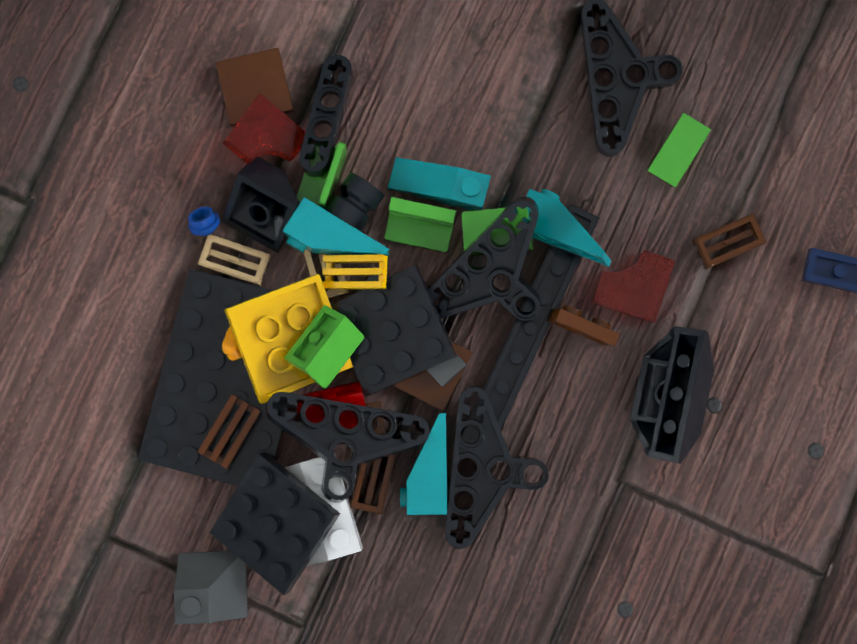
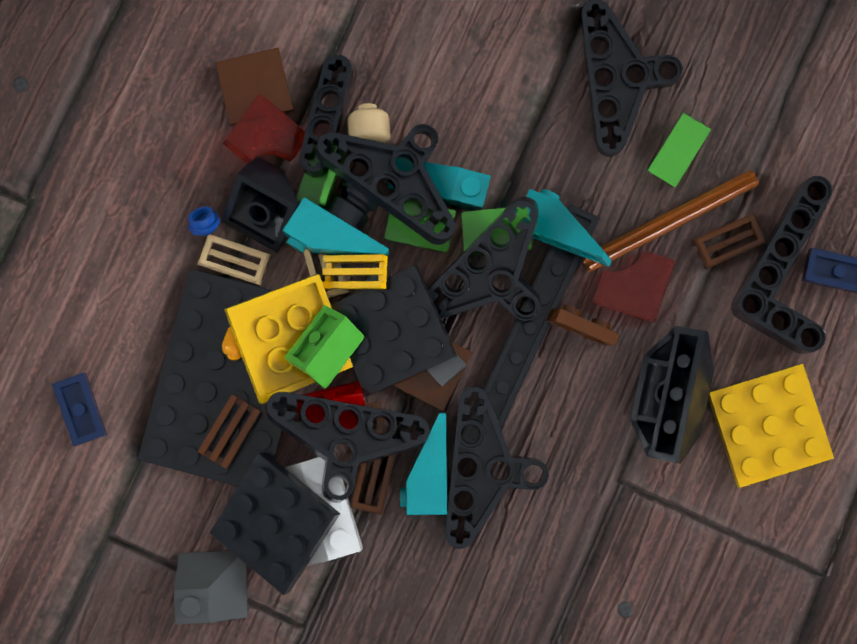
(79, 409): none -> dark blue plate
(369, 123): none -> tan head
(381, 166): none -> black beam
(676, 217): none -> dark orange axle
(770, 425): none -> yellow plate
(779, 266): none -> black beam

